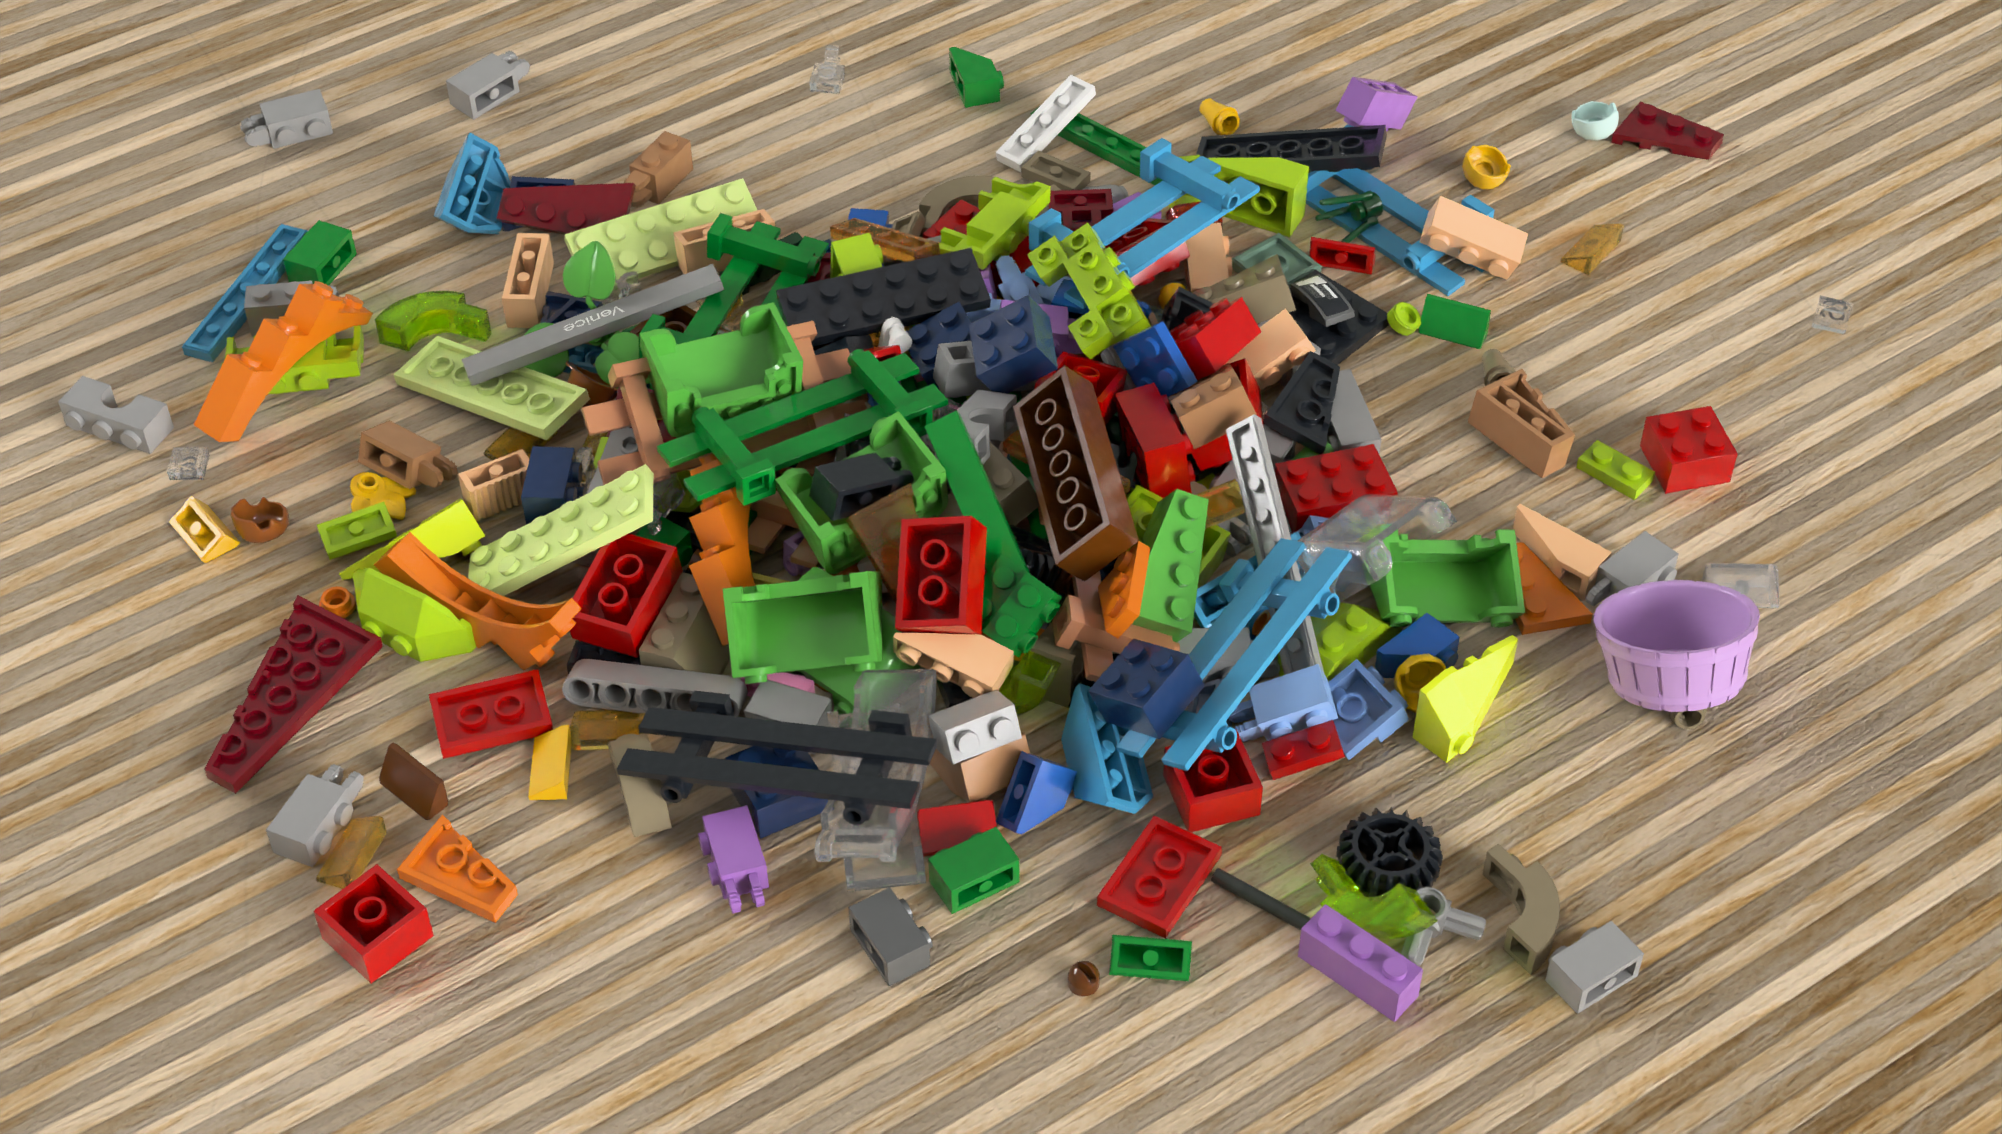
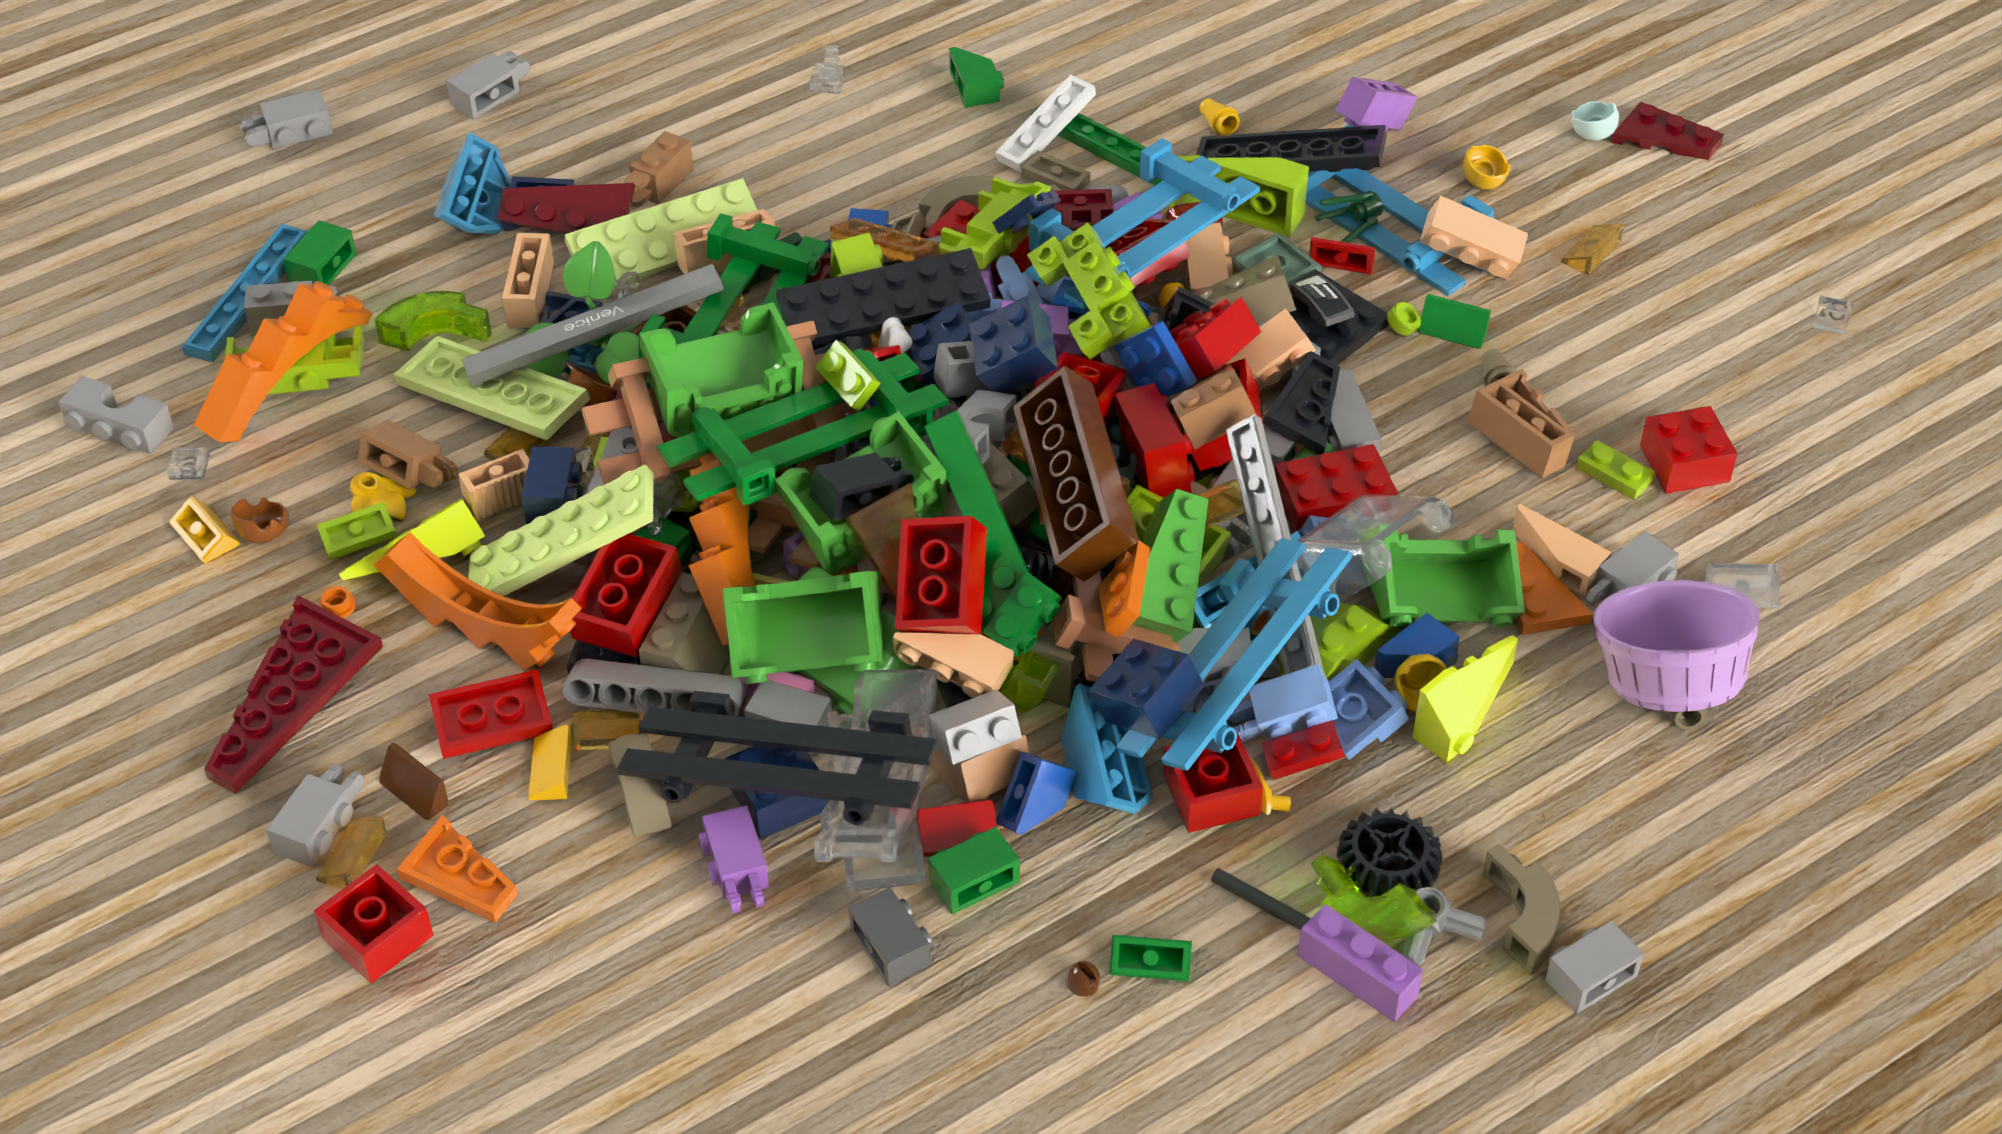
(409, 619): lime wedge -> none
(847, 375): none -> lime plate
(1026, 210): none -> dark blue wing
(1159, 876): red plate -> none
(1270, 801): none -> yellow bar

